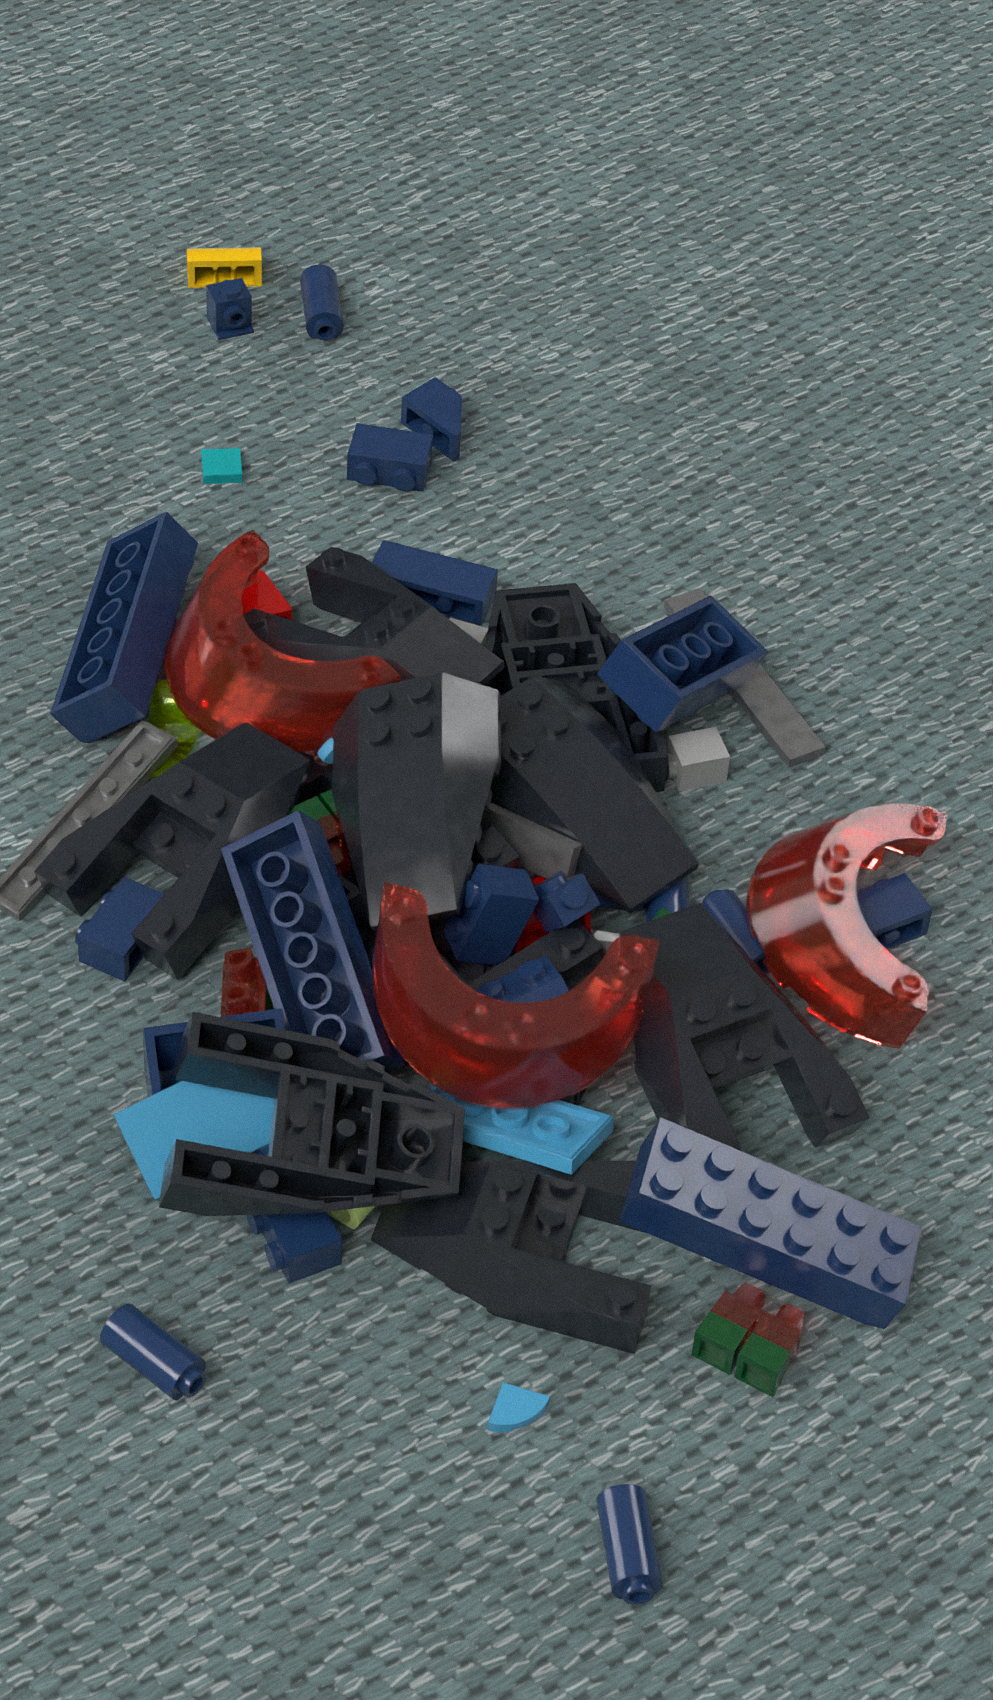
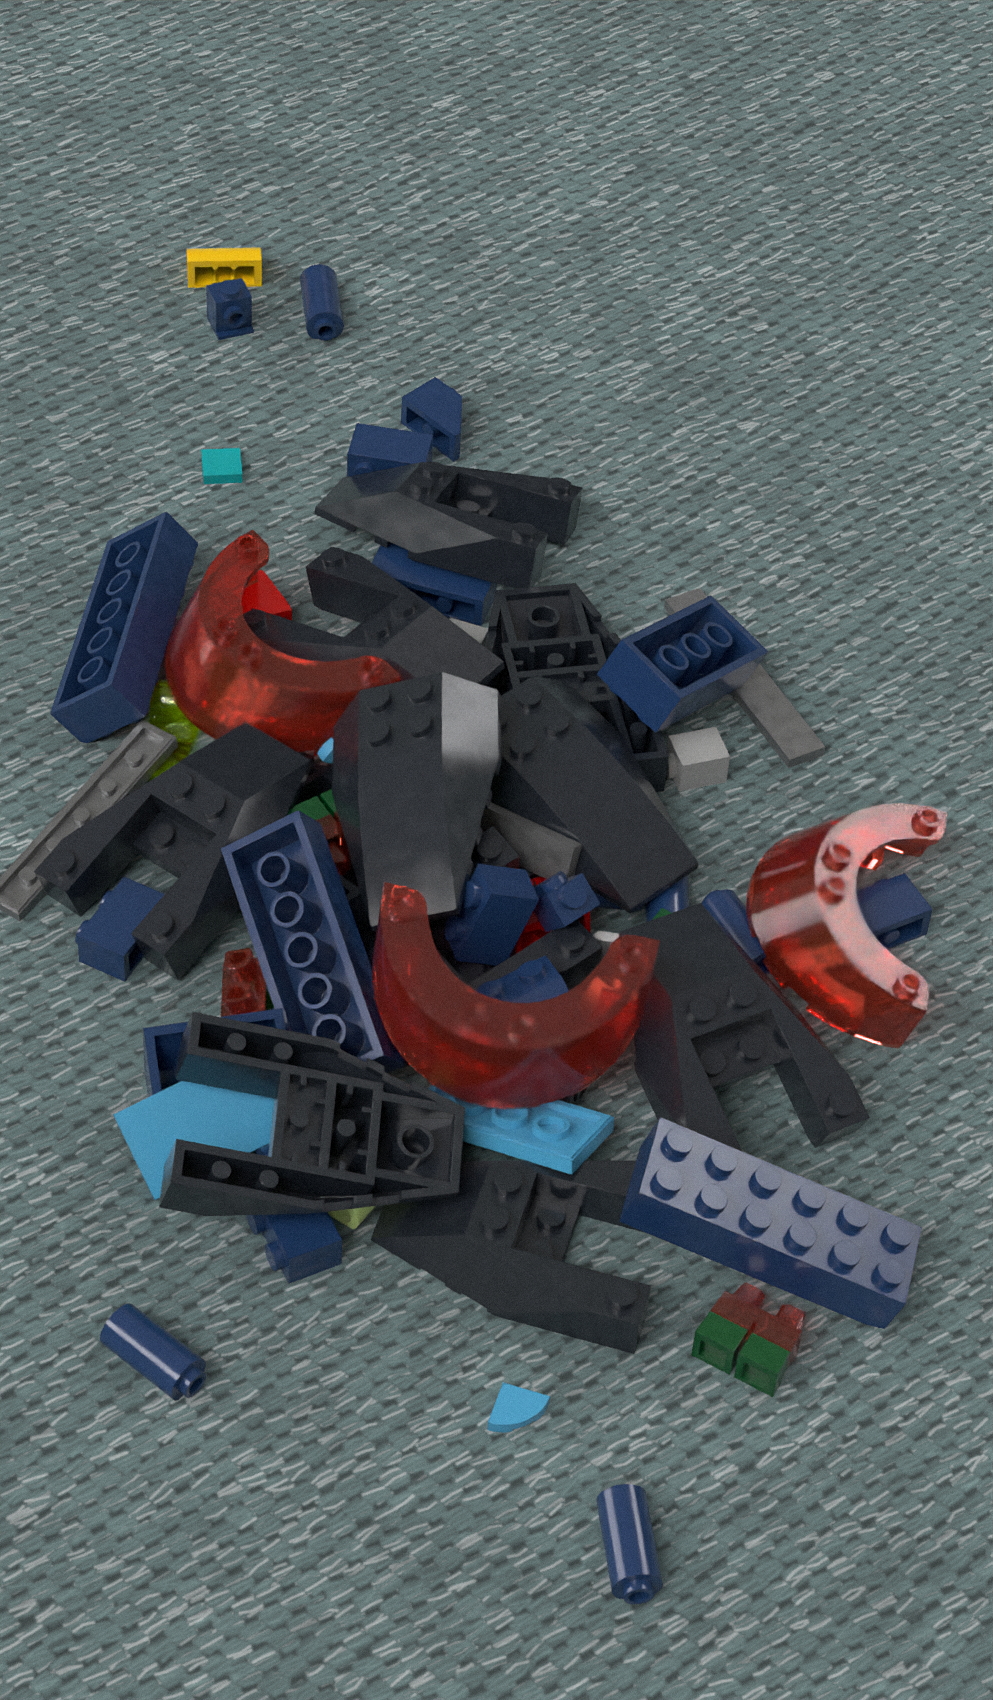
(460, 517): none -> black wedge

